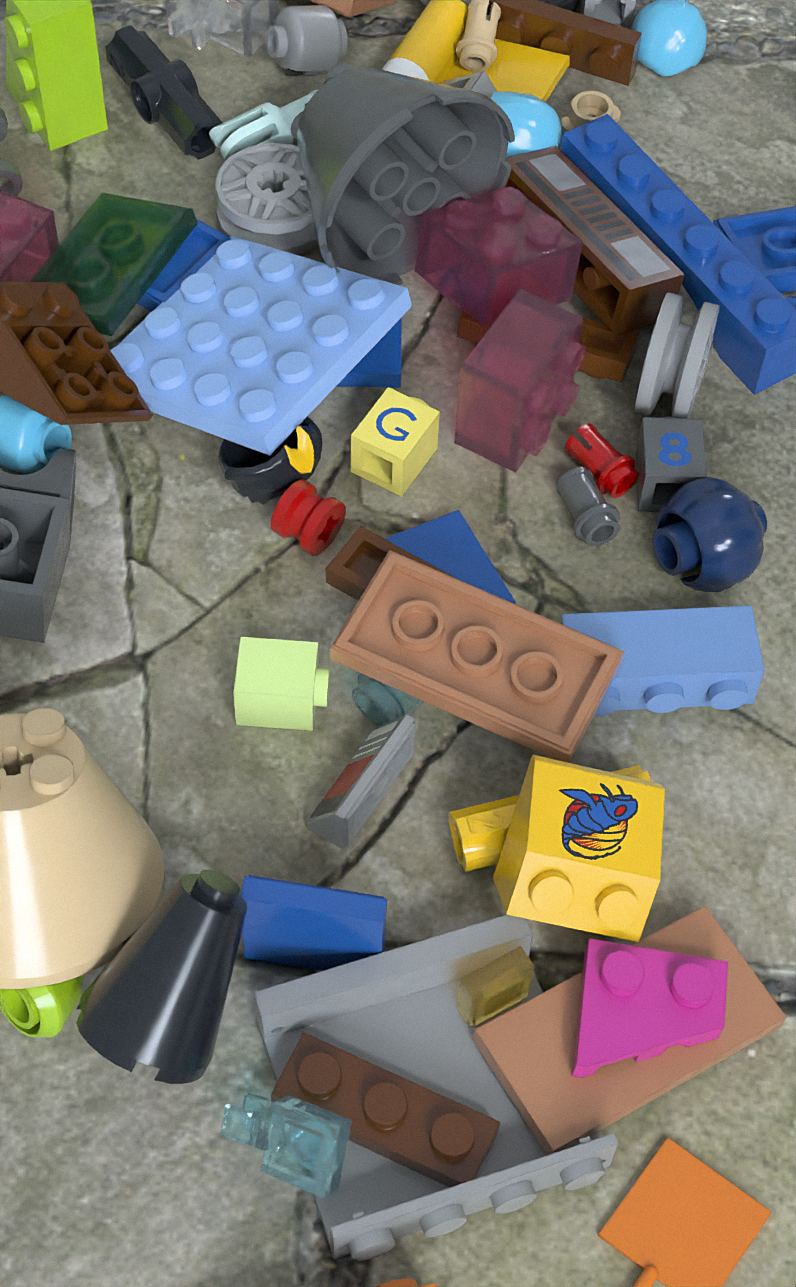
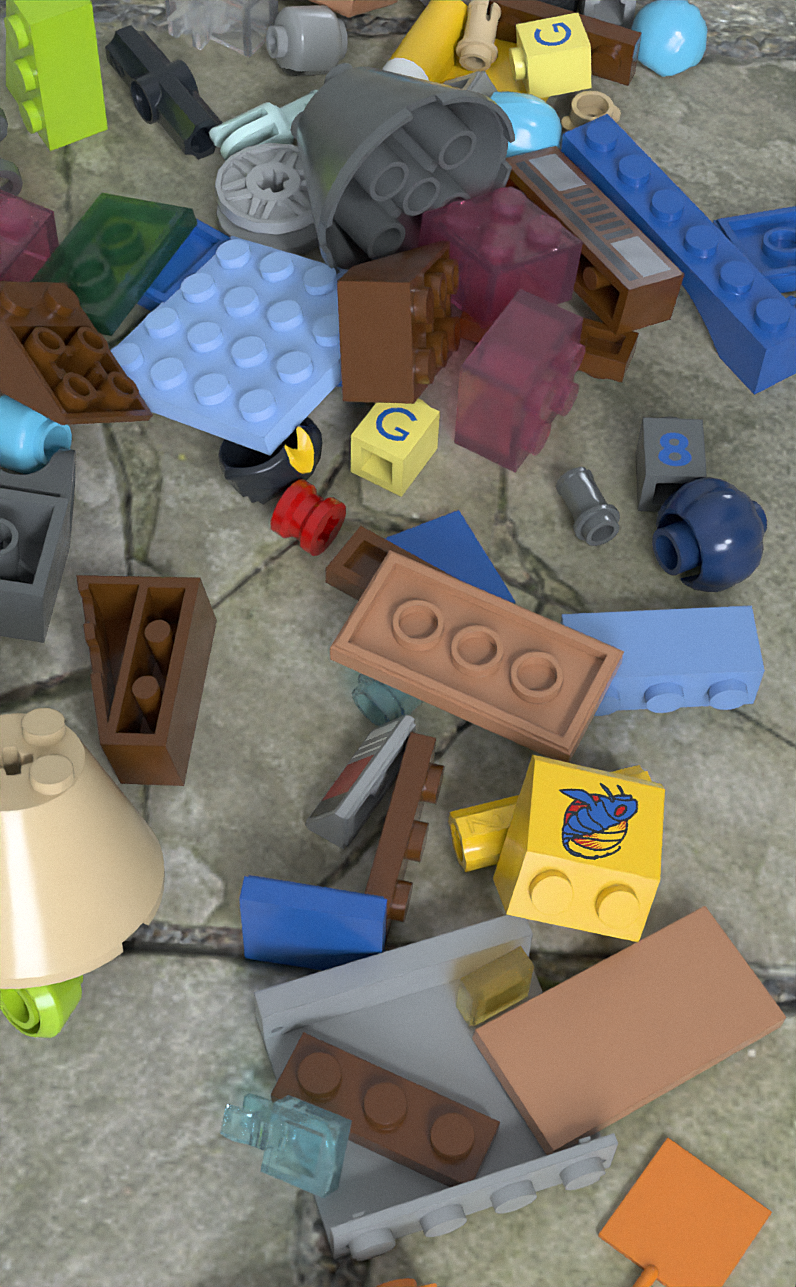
(148, 670): none -> reddish brown wedge
(169, 982): black cone -> none
(279, 683): yellowish green brick -> none
(397, 324): none -> reddish brown slope
(403, 832): none -> reddish brown plate
(552, 56): none -> light yellow brick
(610, 469): red pin -> none
(644, 1002): dark pink wing -> none
(676, 357): light grey wheel -> none

